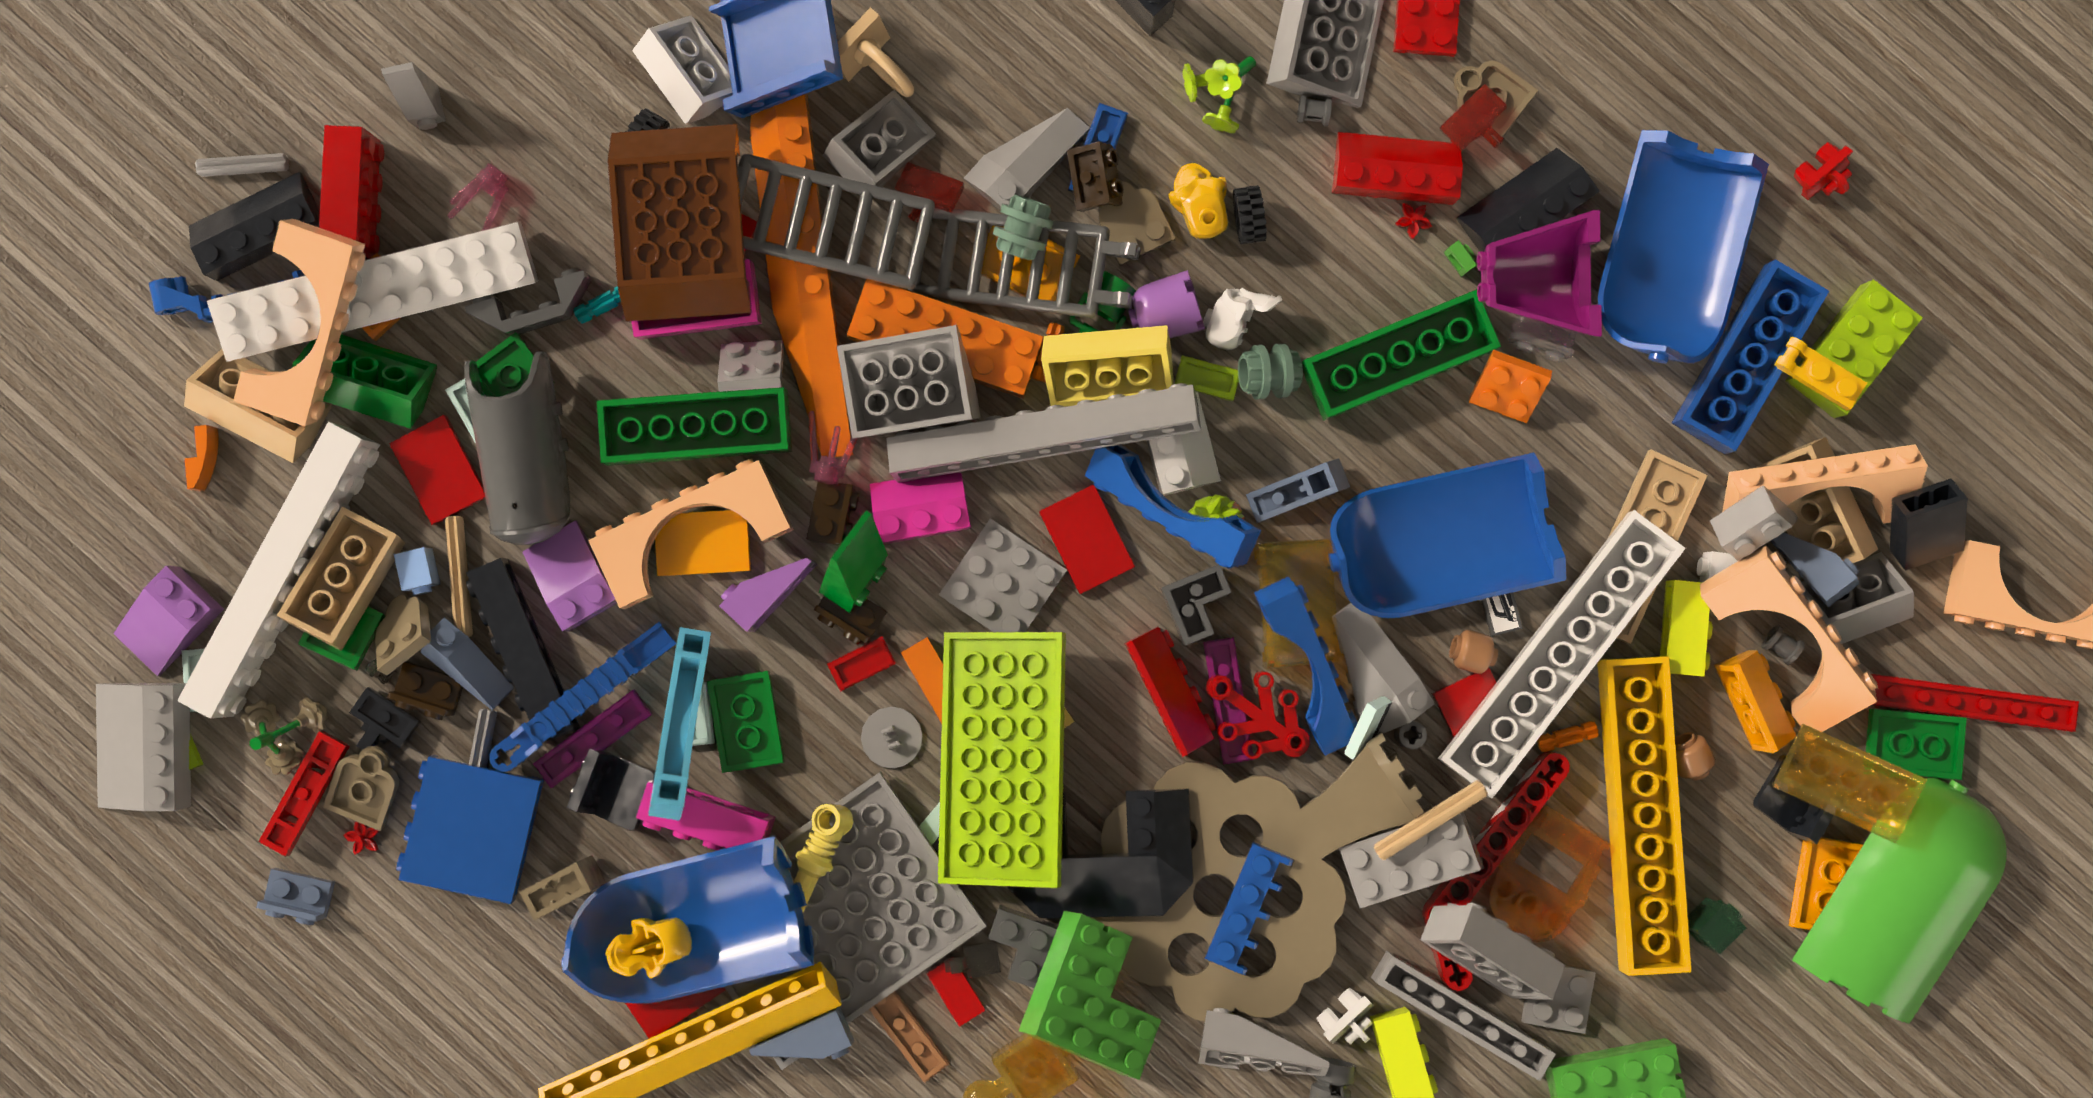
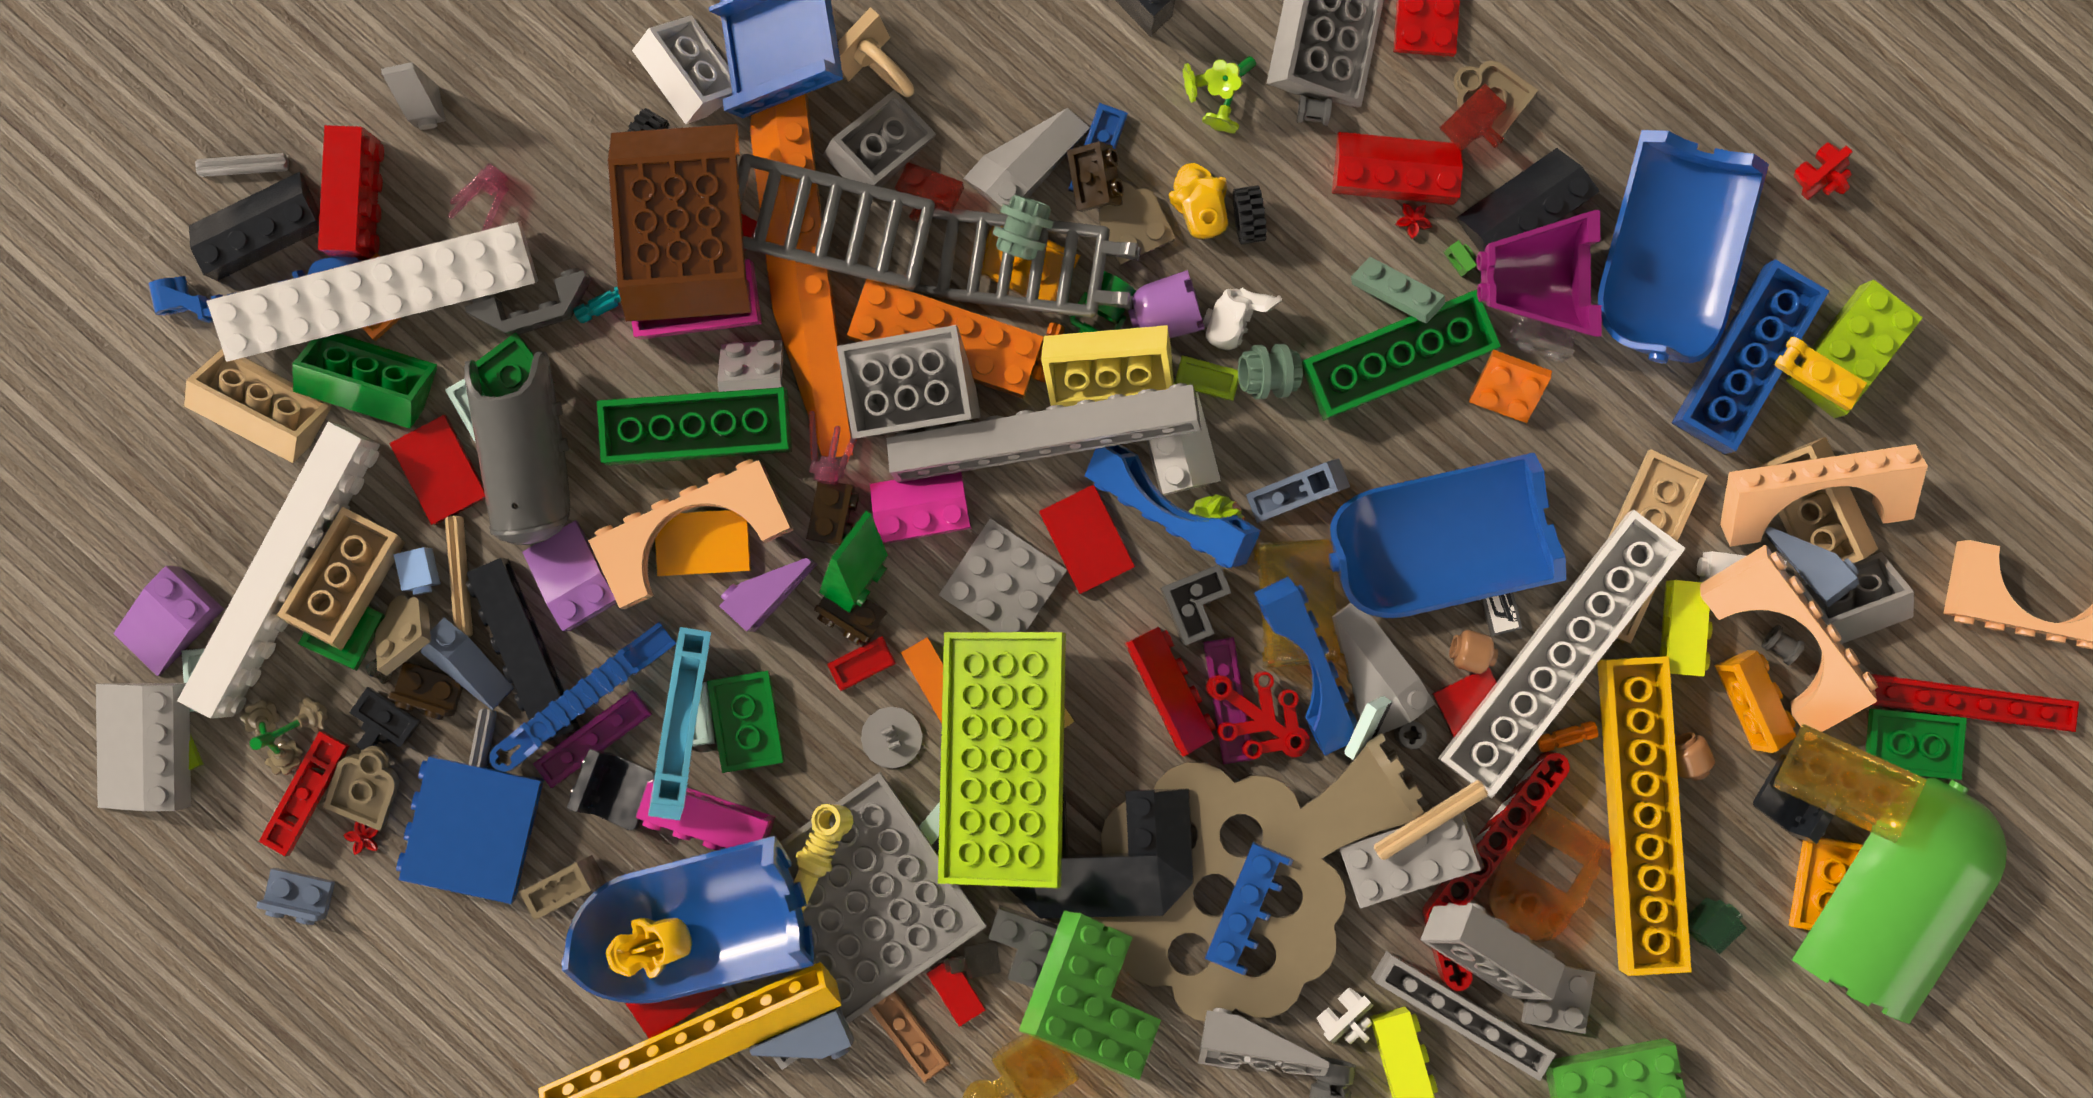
(201, 468): orange slope -> none
(331, 267): light nougat arch -> none
(1398, 290): none -> sand green plate
(1752, 522): light grey slope -> none
(1928, 524): black brick -> none

